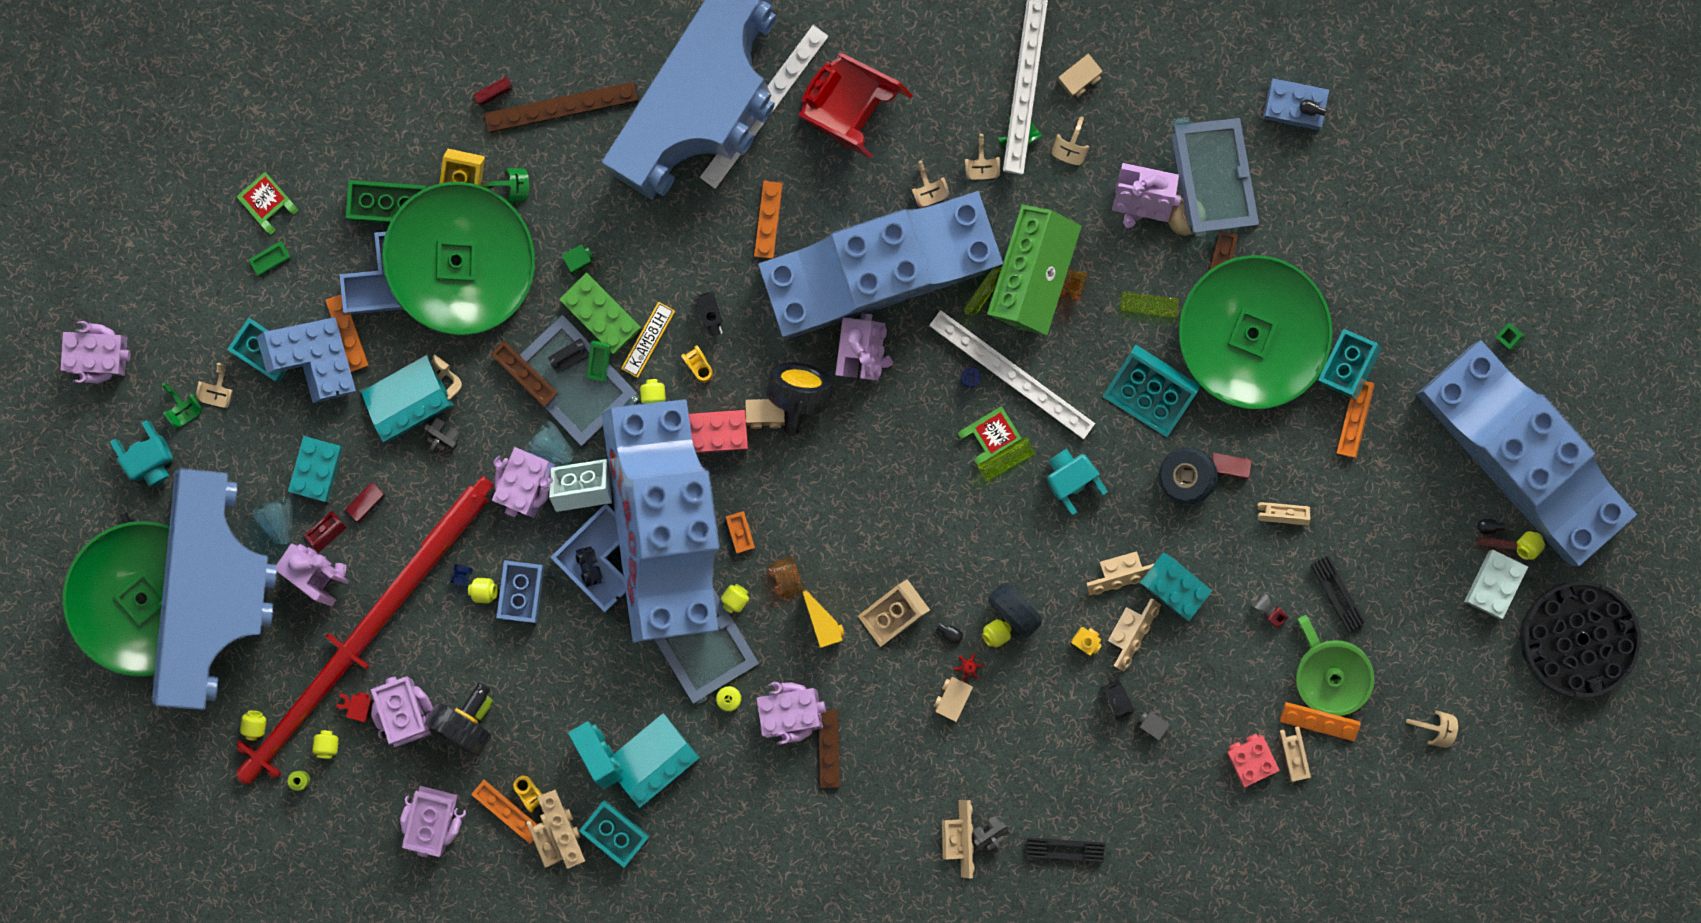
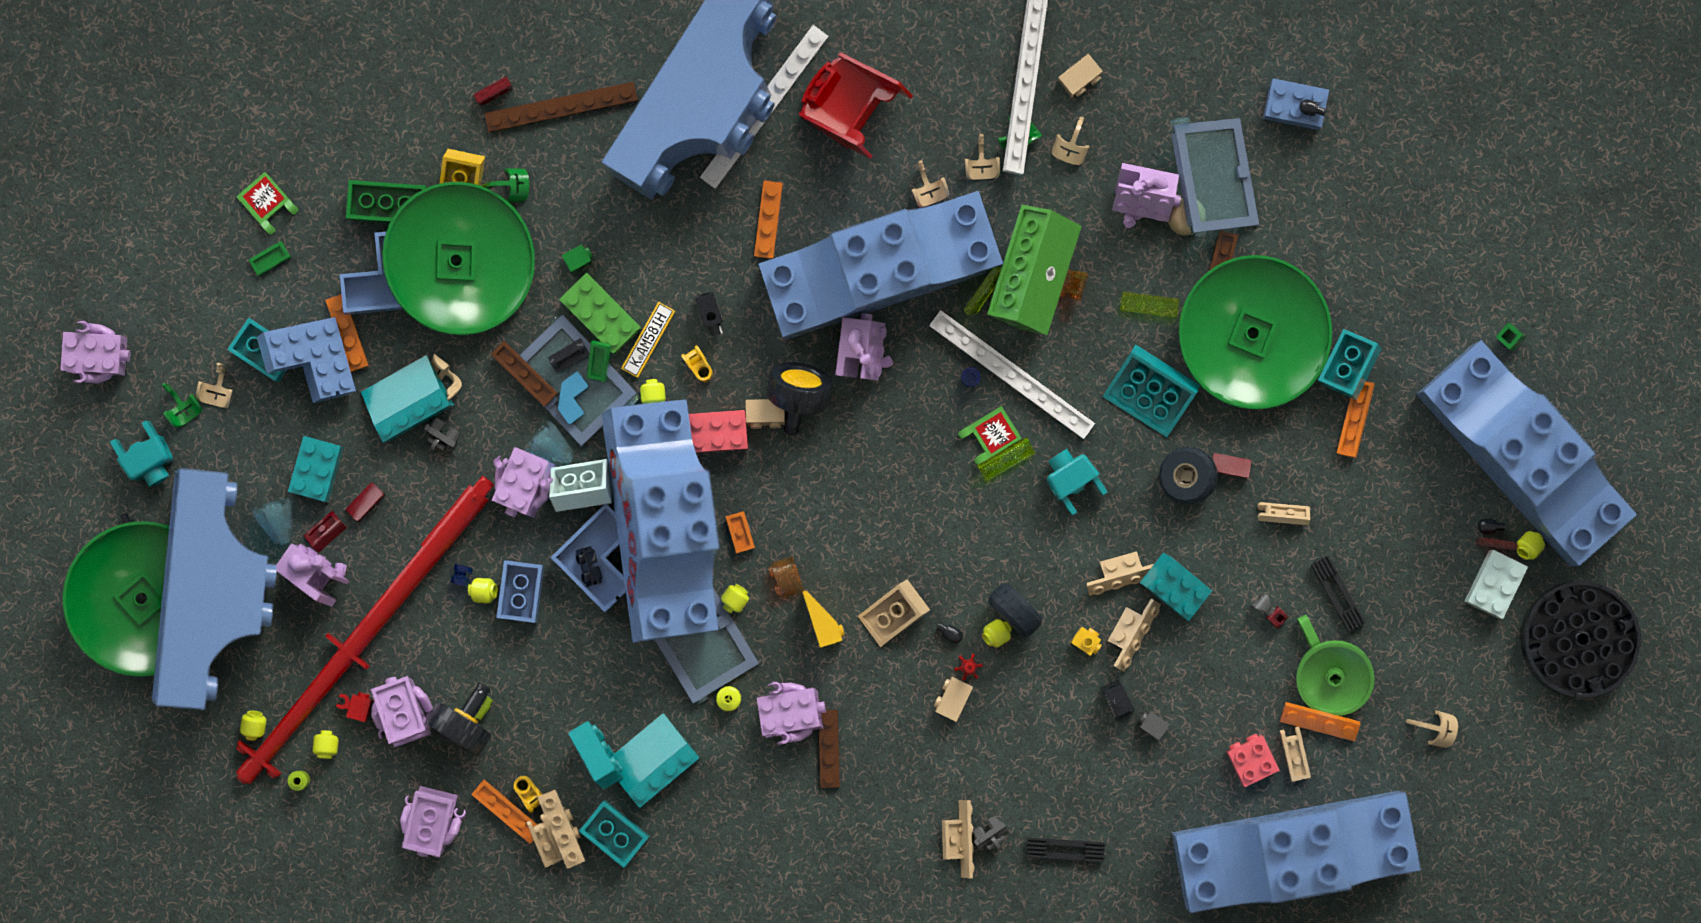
(569, 390): none -> dark azure tile
(1296, 852): none -> medium blue brick

